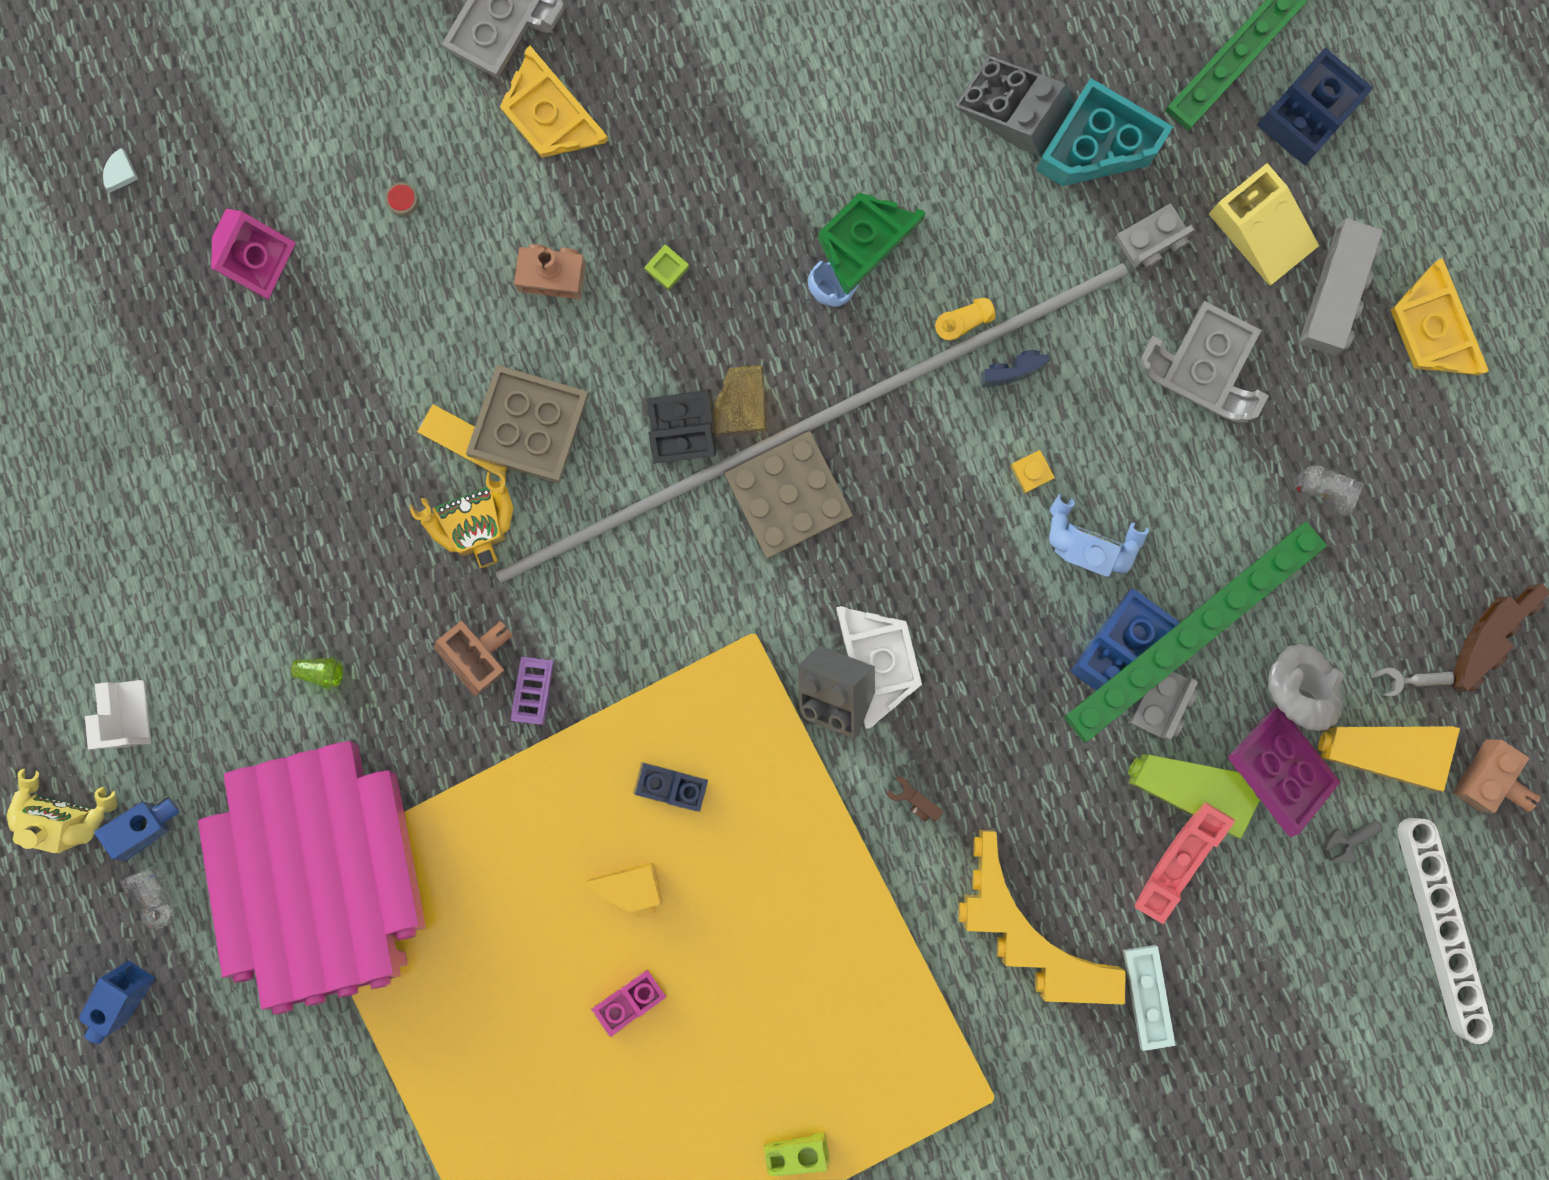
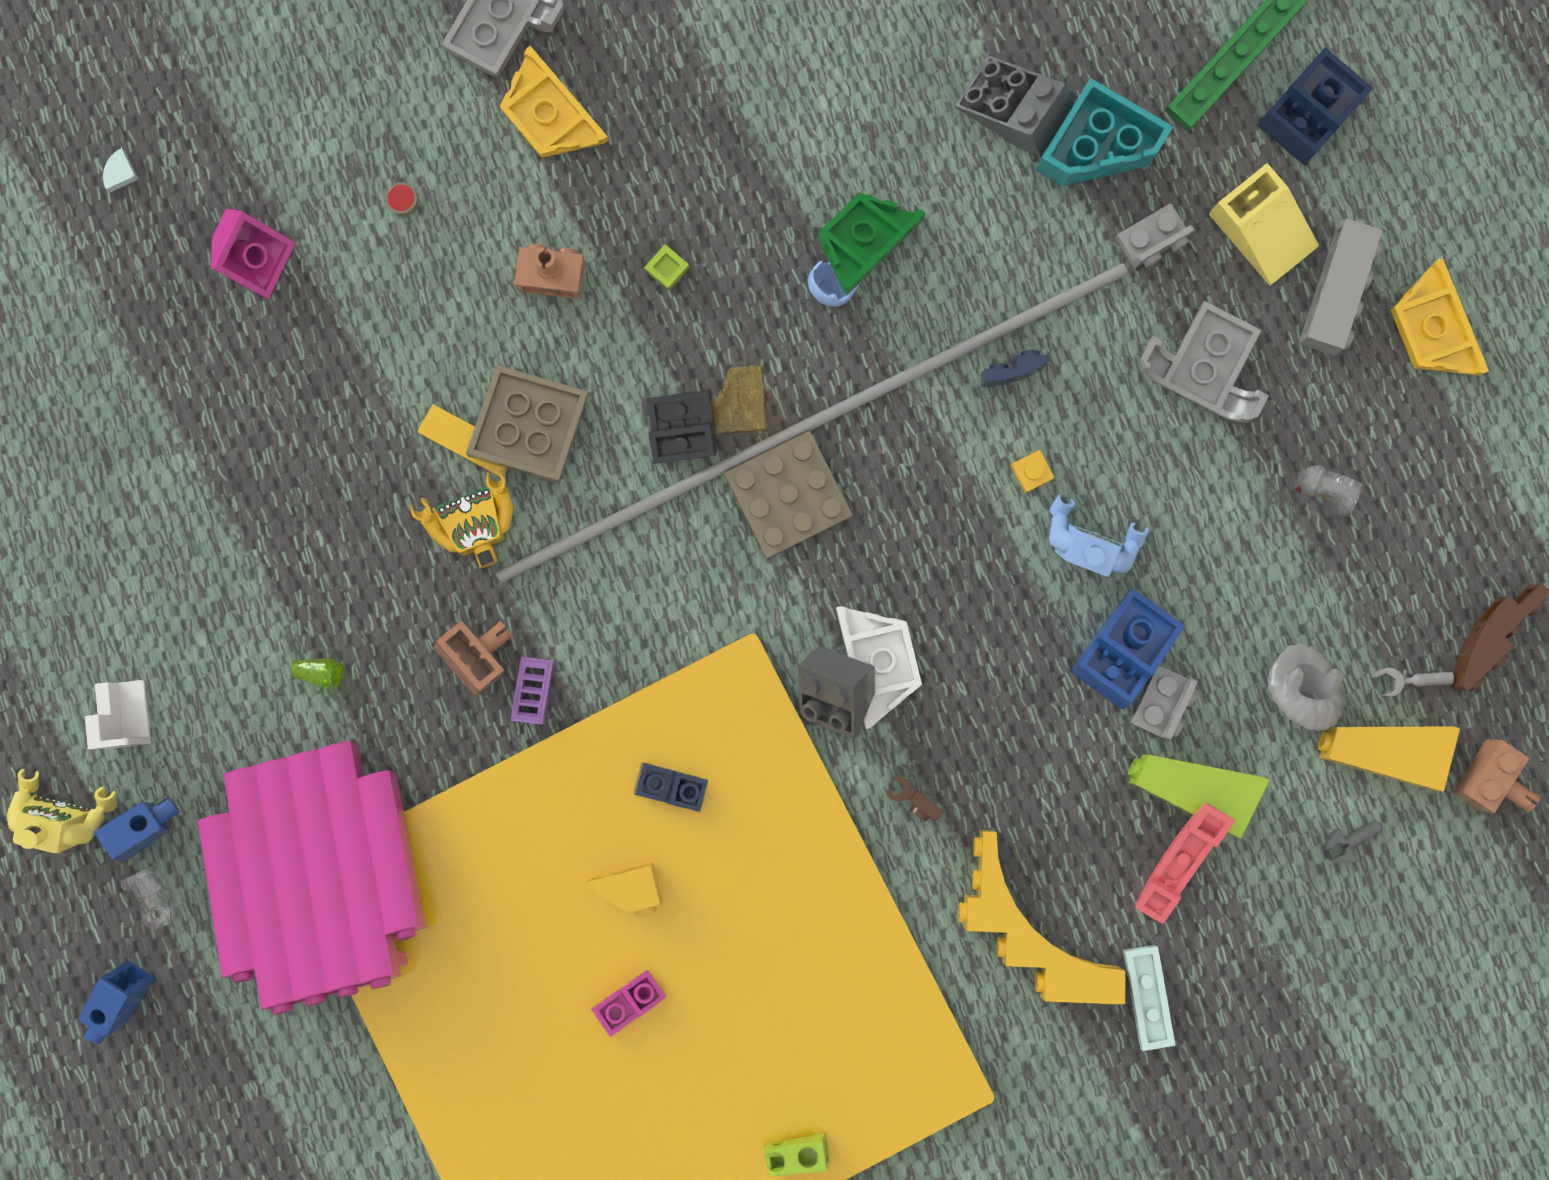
(960, 321): yellow piece -> none
(1194, 632): green plate -> none
(1284, 771): magenta plate -> none
(1456, 939): white beam -> none

